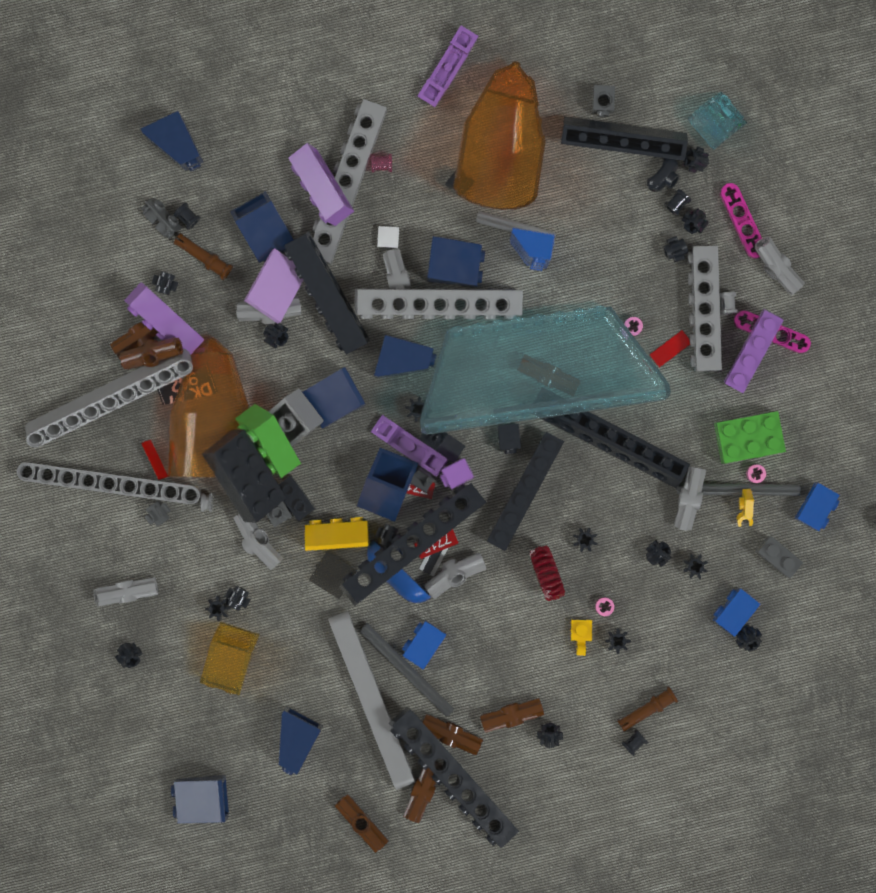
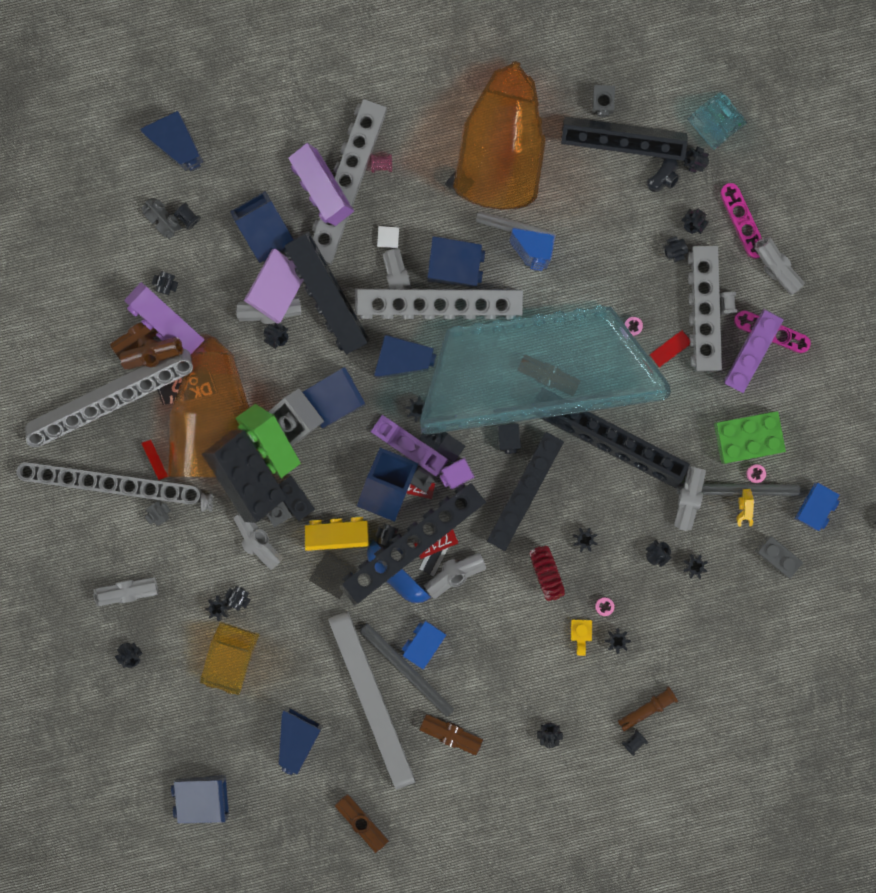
(211, 262): reddish brown pin -> none
(421, 795): reddish brown piece -> none
(448, 66): medium lavender slope -> none
(505, 829): black brick -> none
(512, 715): reddish brown piece -> none
(677, 202): black bush -> none
(736, 611): blue brick -> none
(749, 638): black gear -> none

